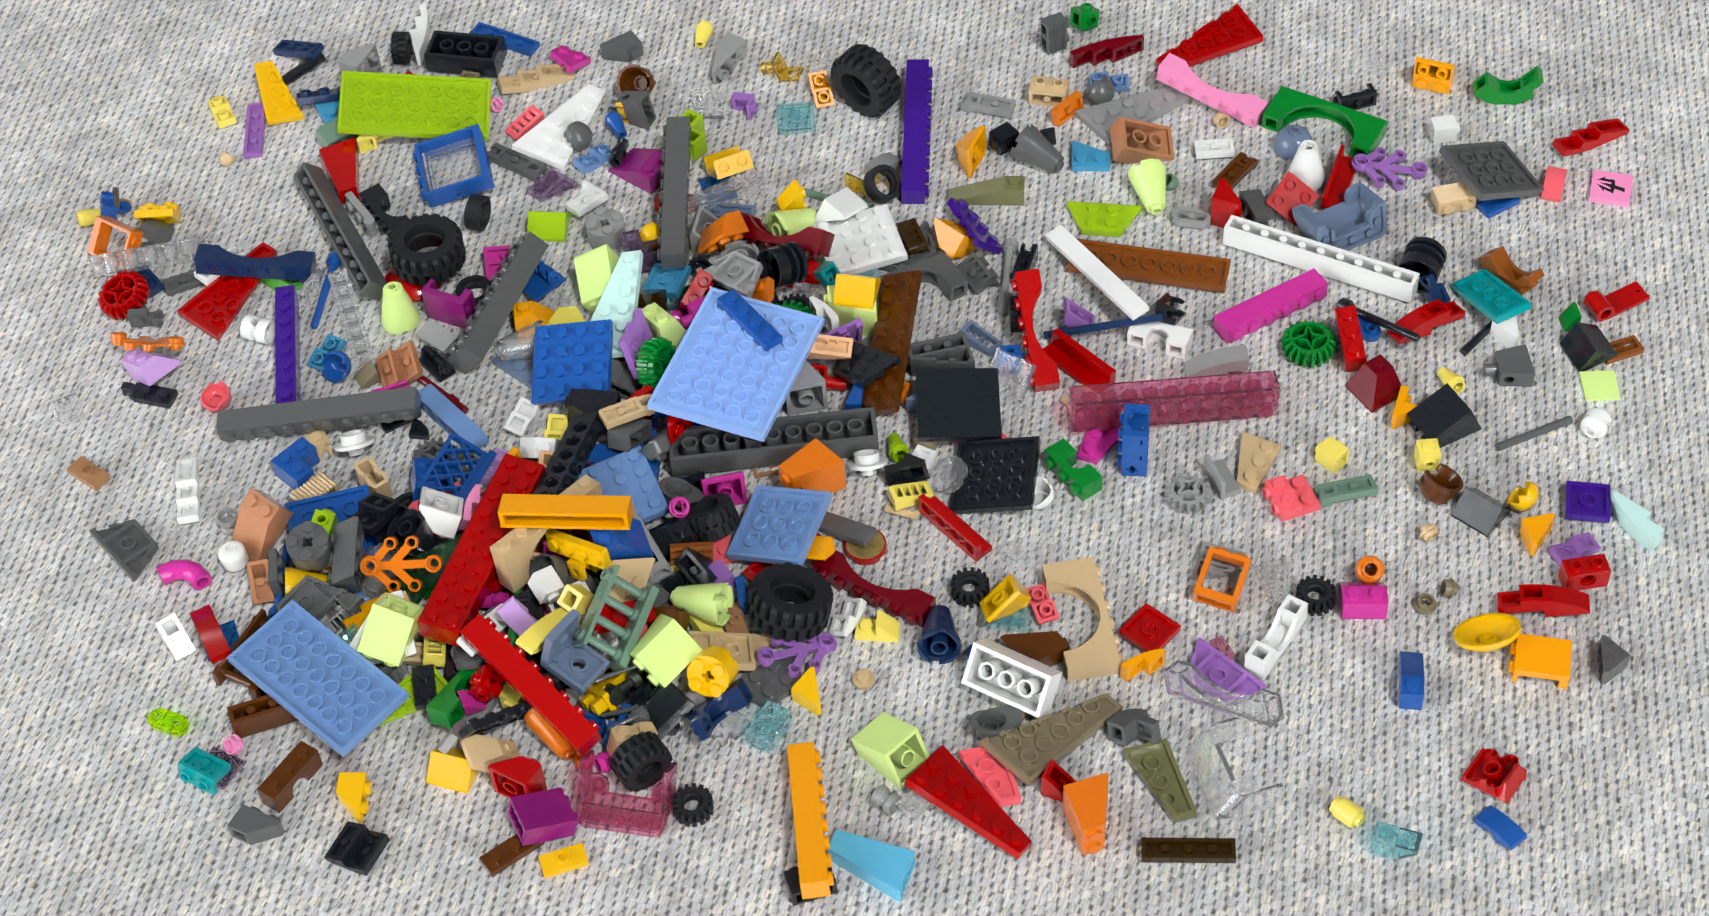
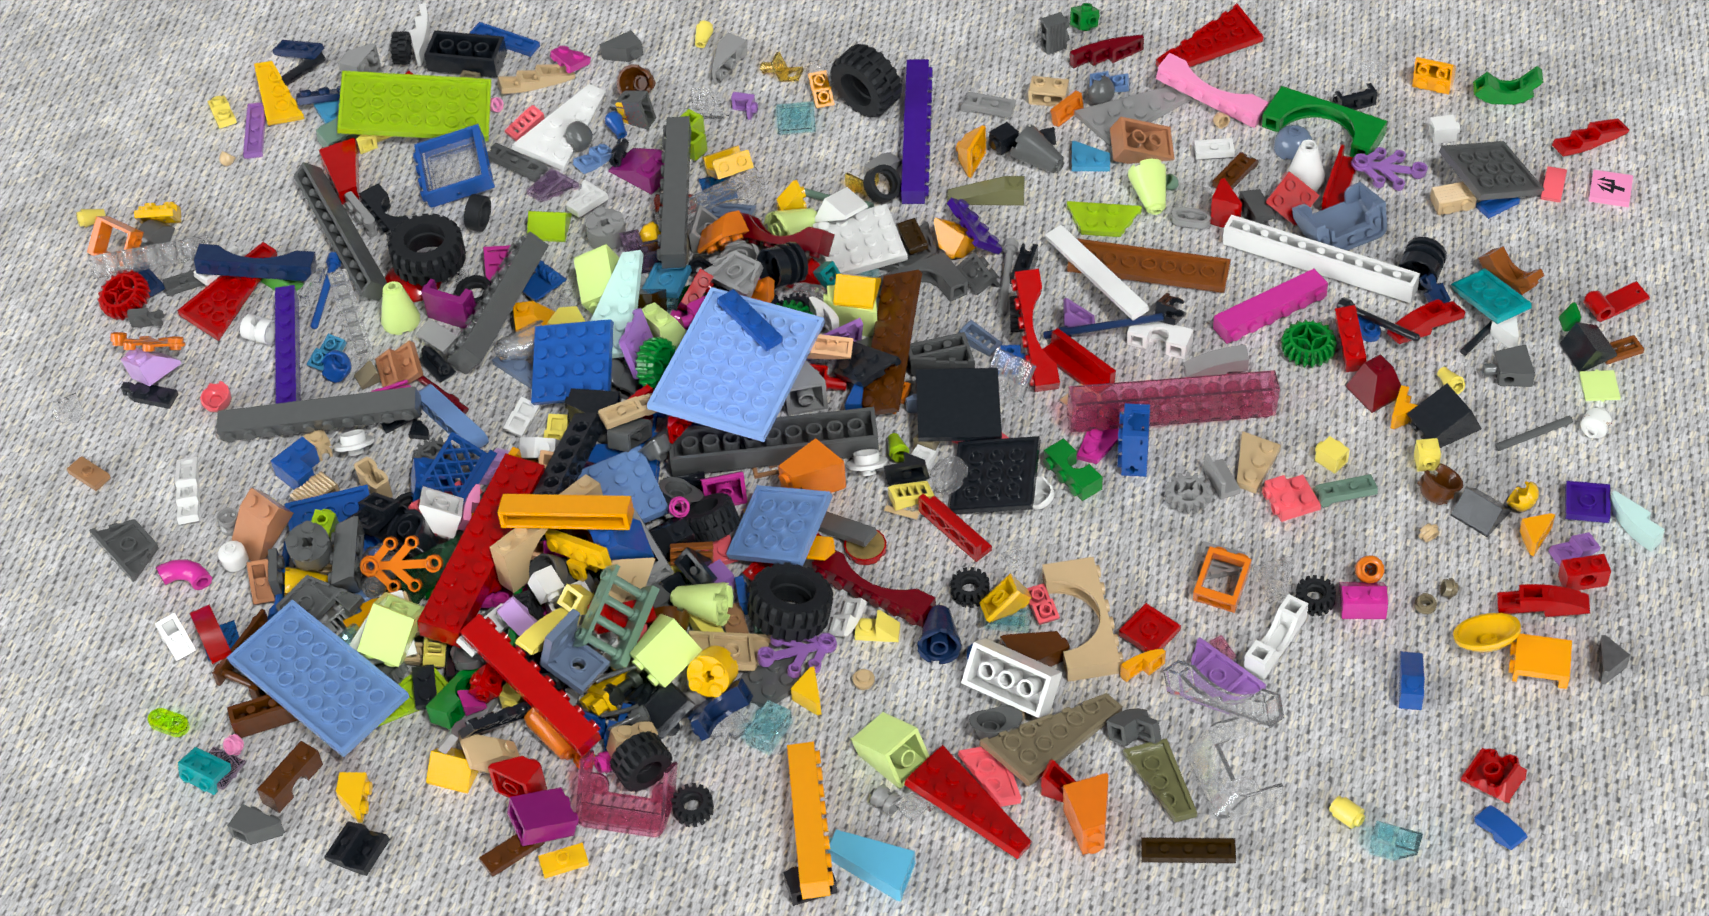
(112, 204): blue hips -> none

